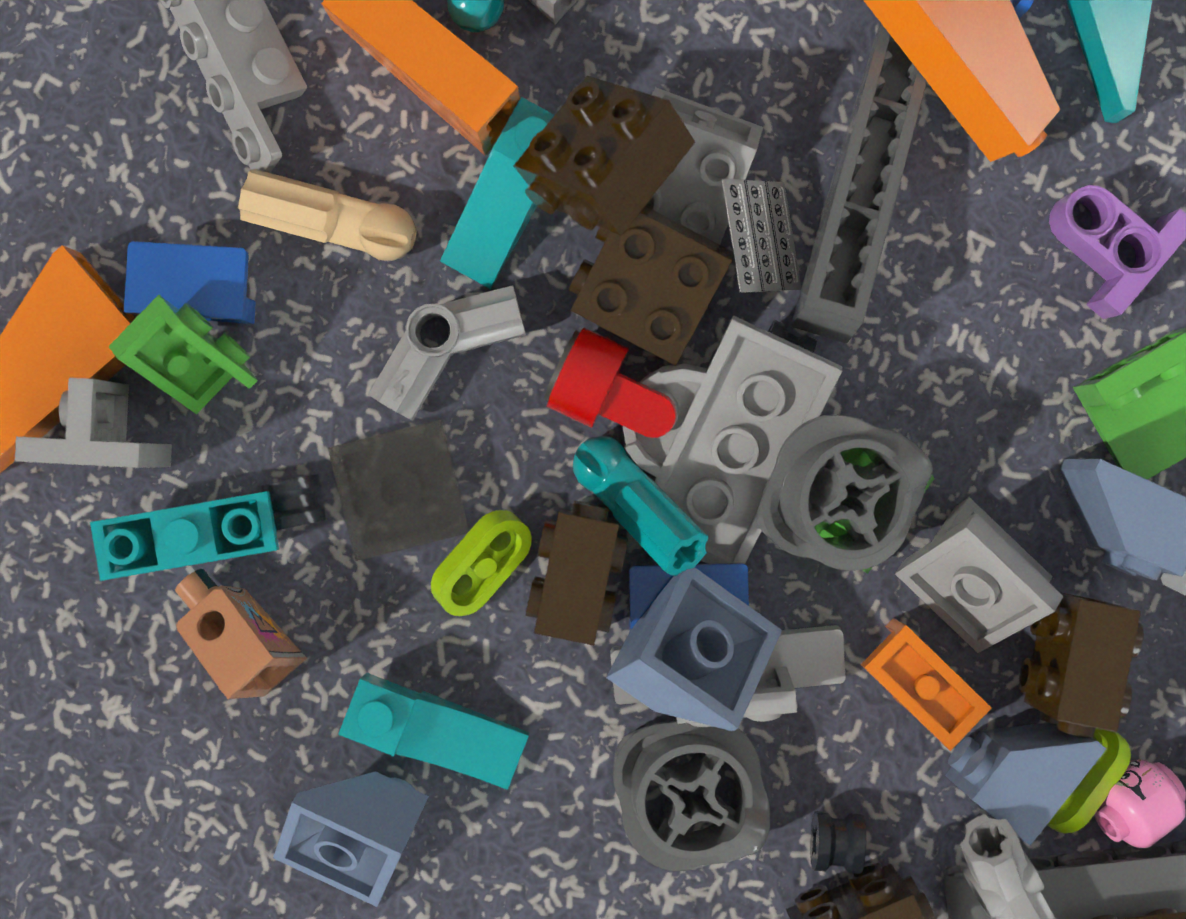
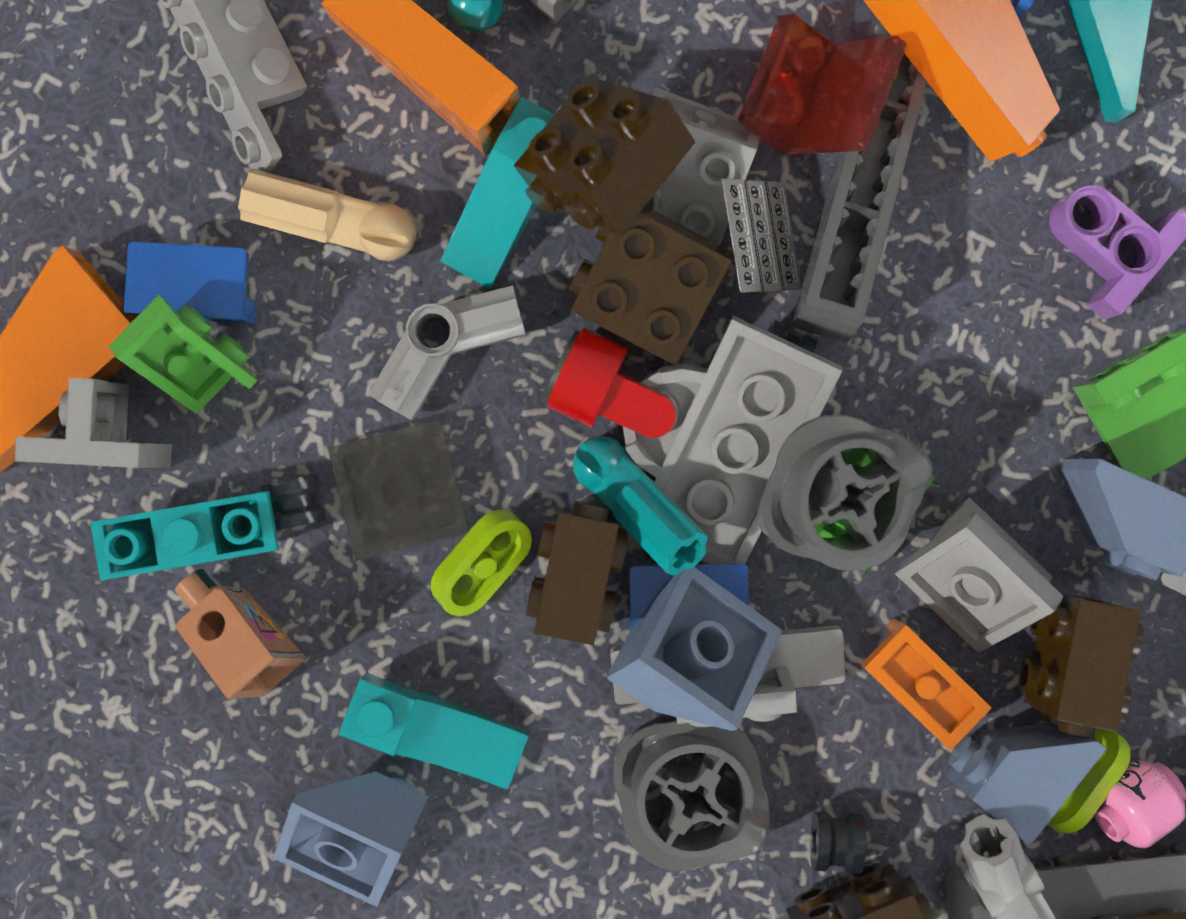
(817, 92): none -> clear red bracket

